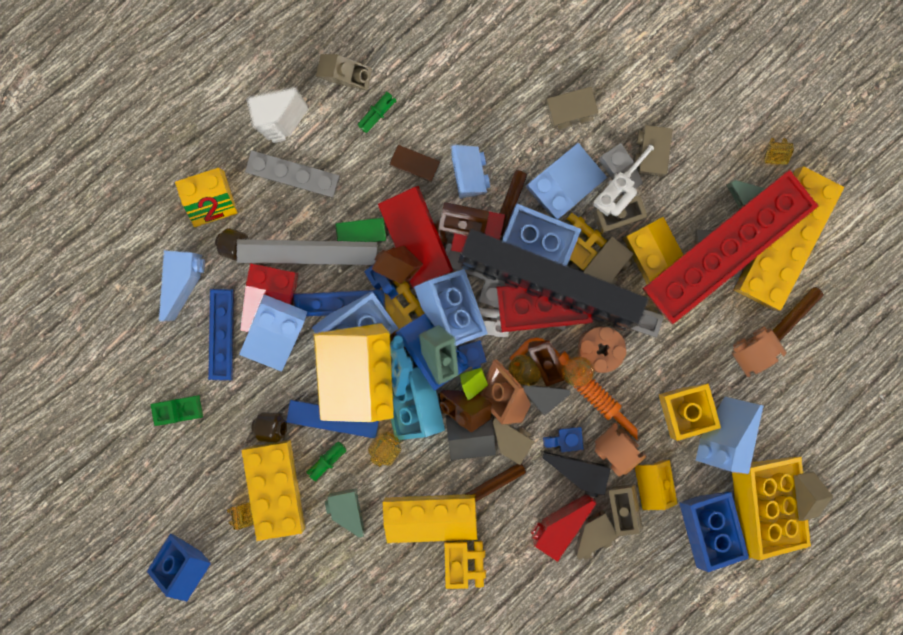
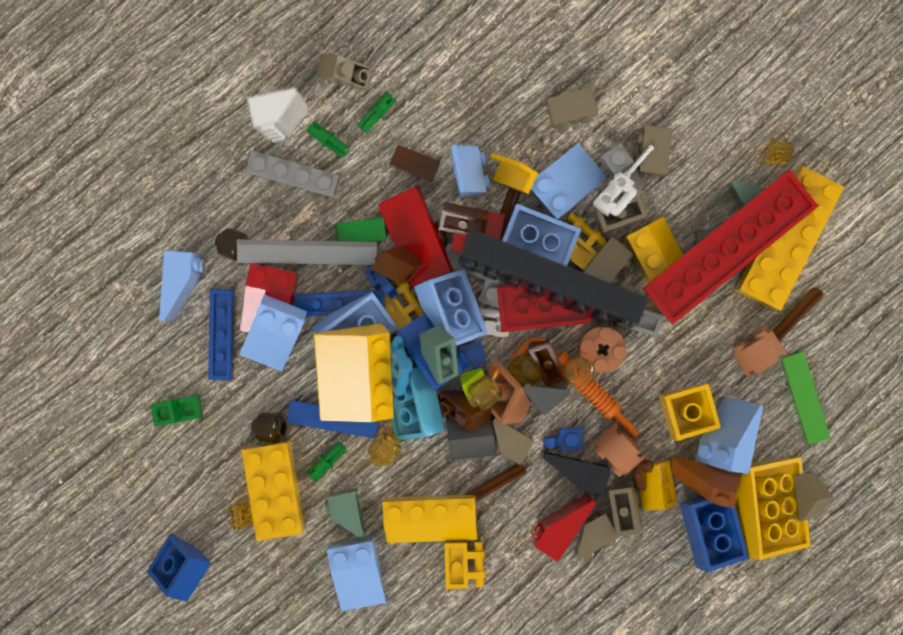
(206, 197): yellow slope -> none
(327, 139): none -> green axle
(356, 573): none -> light blue slope
(483, 393): none -> clear yellow head
(514, 174): none -> yellow panel
(639, 472): none -> reddish brown arm
(709, 481): none -> dark orange slope
(805, 398): none -> bright green tile

